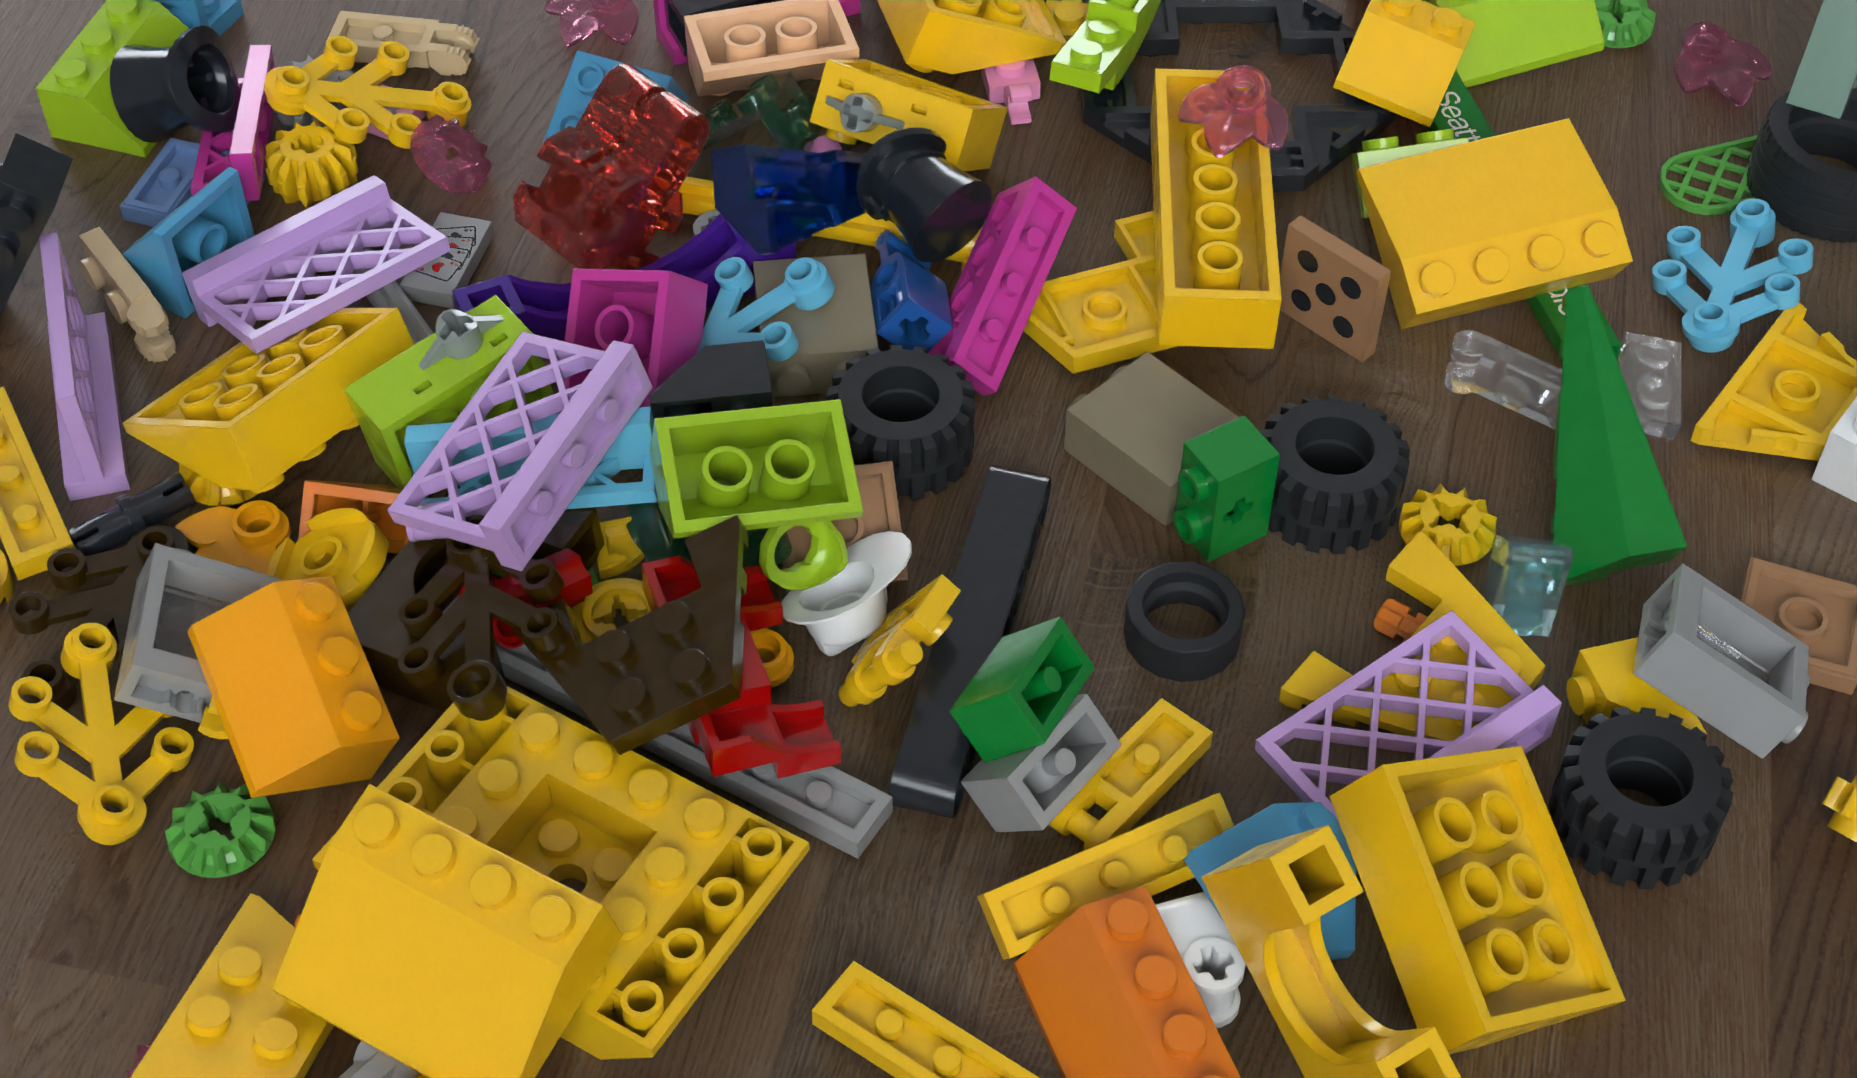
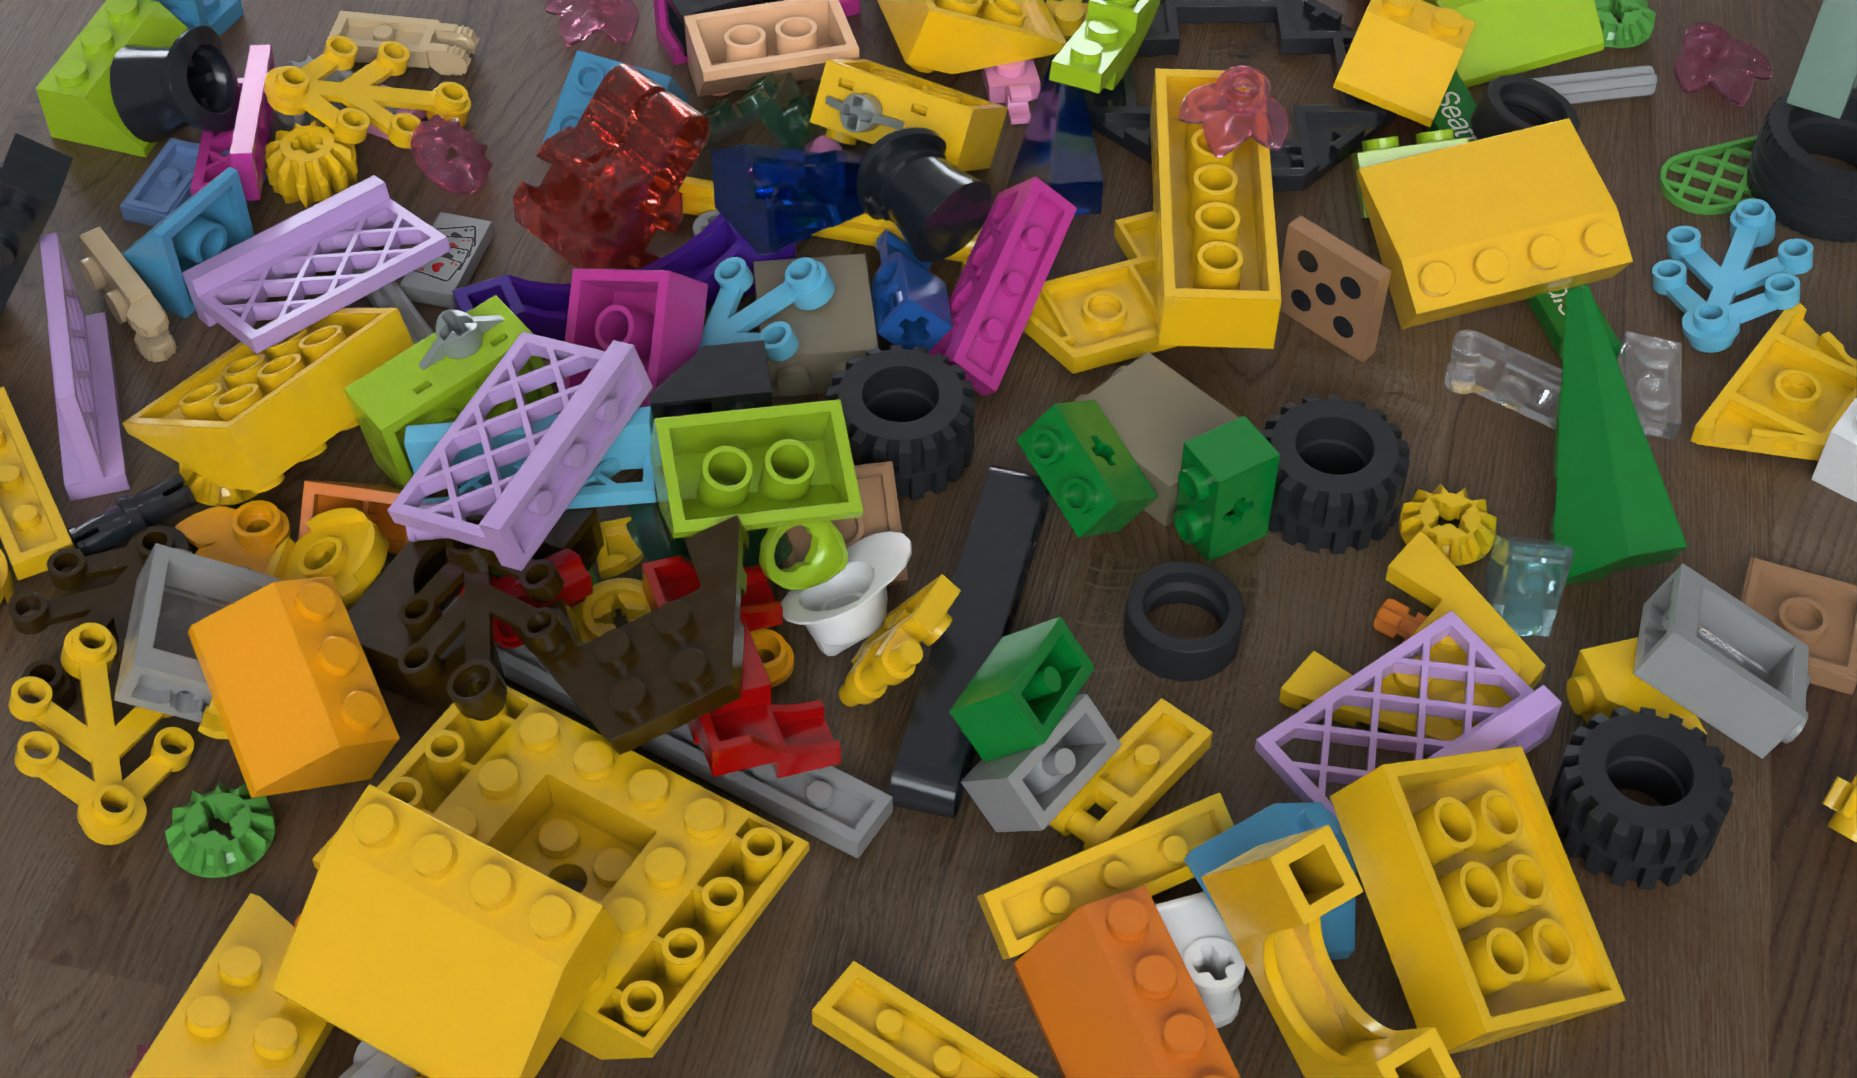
(1061, 147): none -> clear blue wedge
(1086, 468): none -> green brick
(1518, 104): none -> black tyre
(1603, 84): none -> light grey axle

